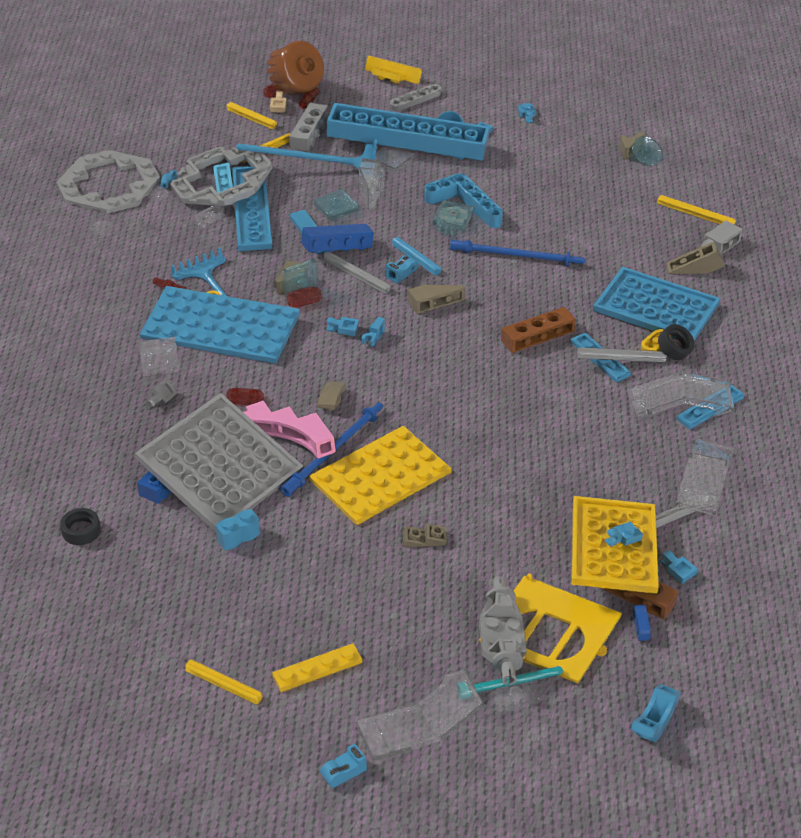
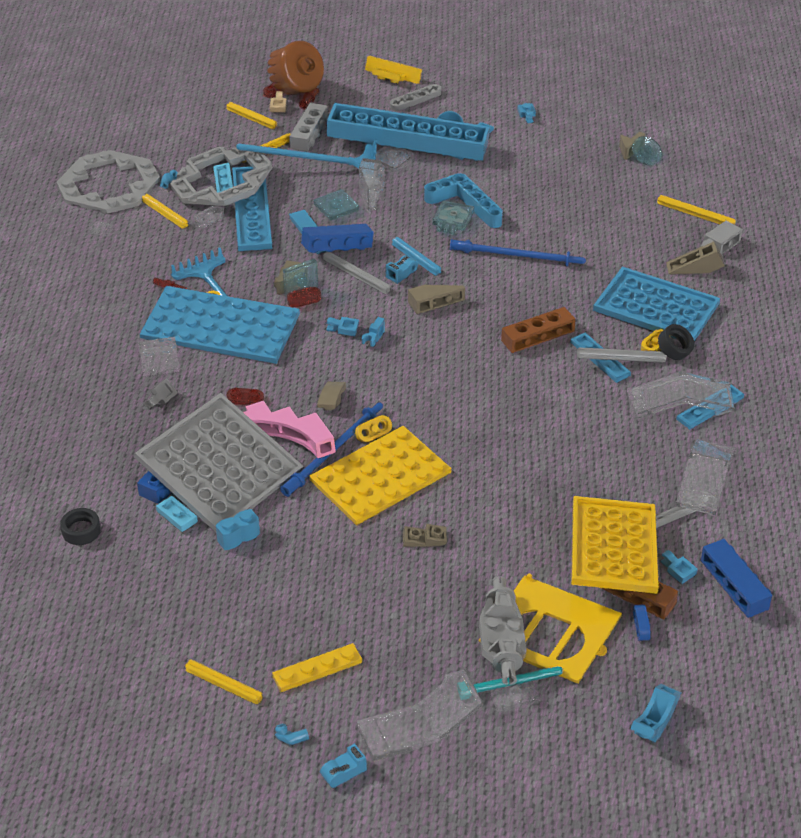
(165, 211): none -> yellow axle
(176, 513): none -> medium azure plate
(289, 737): none -> dark azure arm
(372, 429): none -> yellow plate
(625, 533): dark azure plate -> none
(736, 578): none -> blue brick

